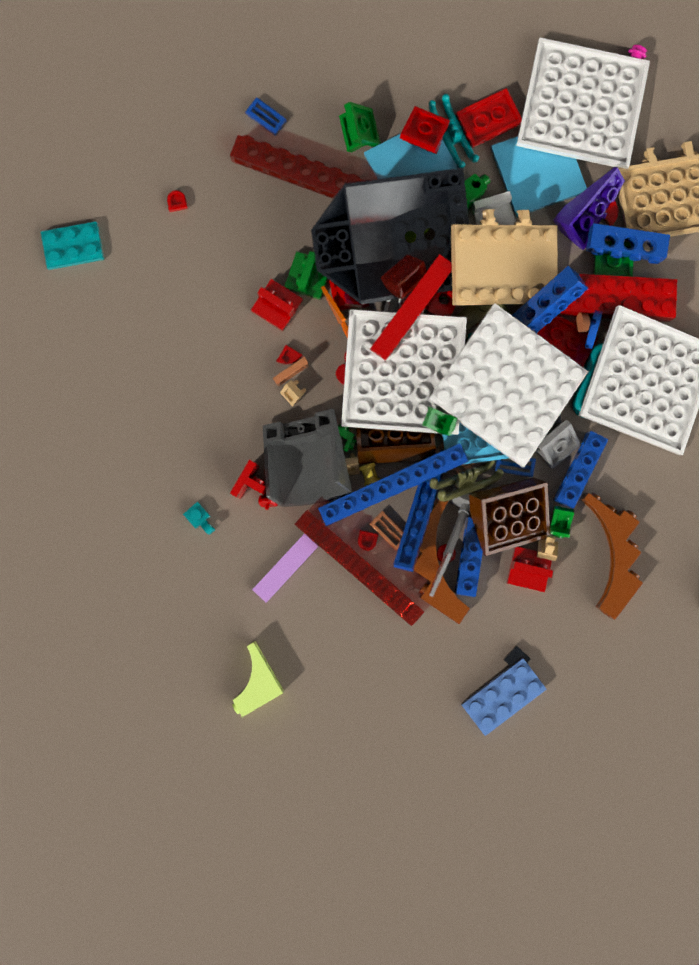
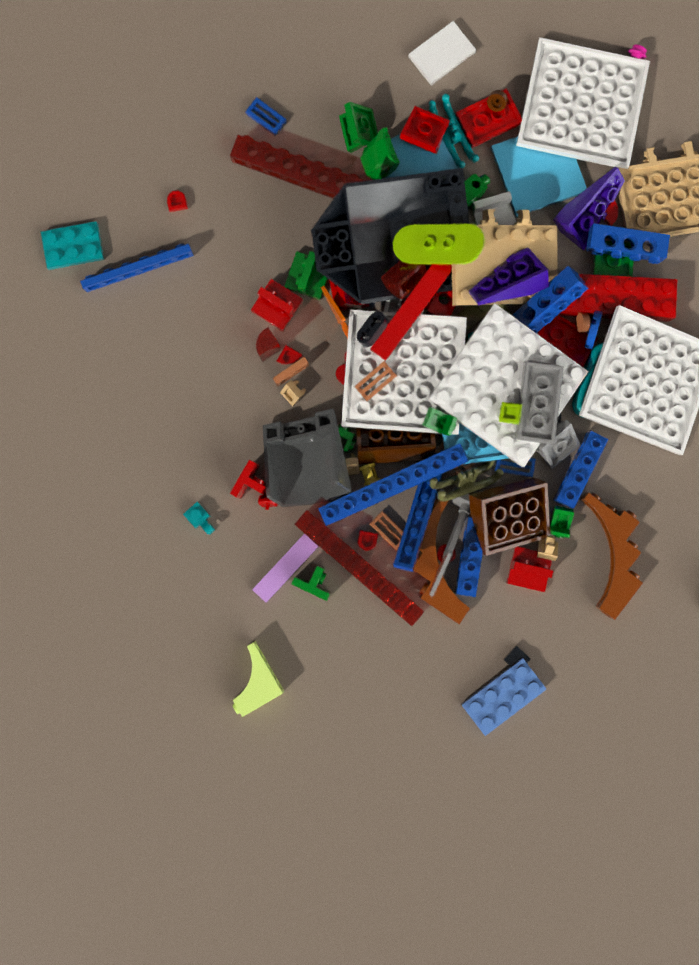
(131, 269): none -> blue plate
(267, 345): none -> clear red brick
(311, 587): none -> green bracket
(370, 375): none -> nougat tile
(372, 329): none -> black beam
(379, 156): none -> green slope
(439, 243): none -> lime piece
(442, 53): none -> white tile
(497, 100): none -> reddish brown tile
(510, 413): none -> lime tile
(518, 277): none -> dark purple wedge
(540, 402): none -> light grey tile

